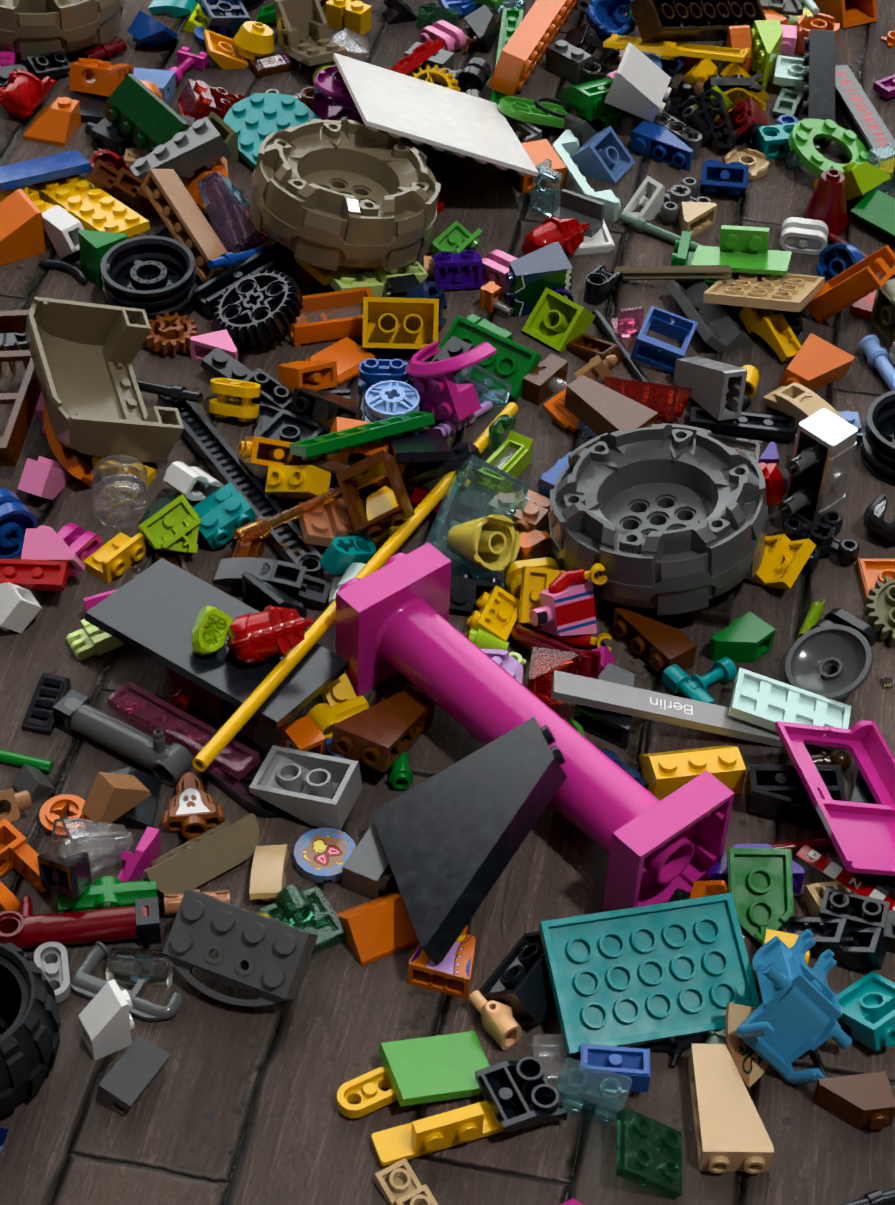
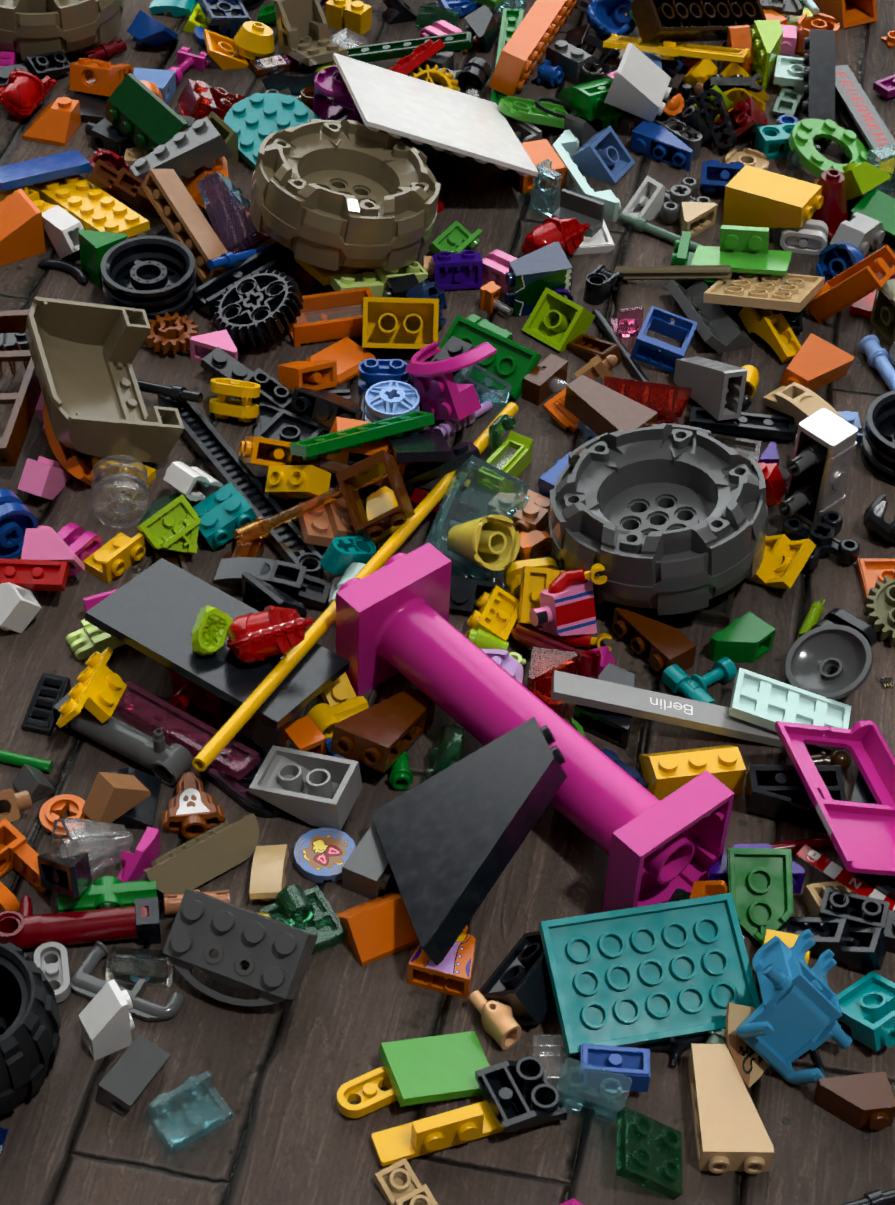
(97, 690): none -> yellow bracket
(188, 1112): none -> clear light blue bracket
(281, 80): none -> black slope
(401, 48): none -> dark green tile
(447, 751): none -> clear green slope
(549, 74): none -> blue brick
(674, 106): none -> orange piece
(769, 200): none -> yellow slope
(861, 232): none -> light grey brick

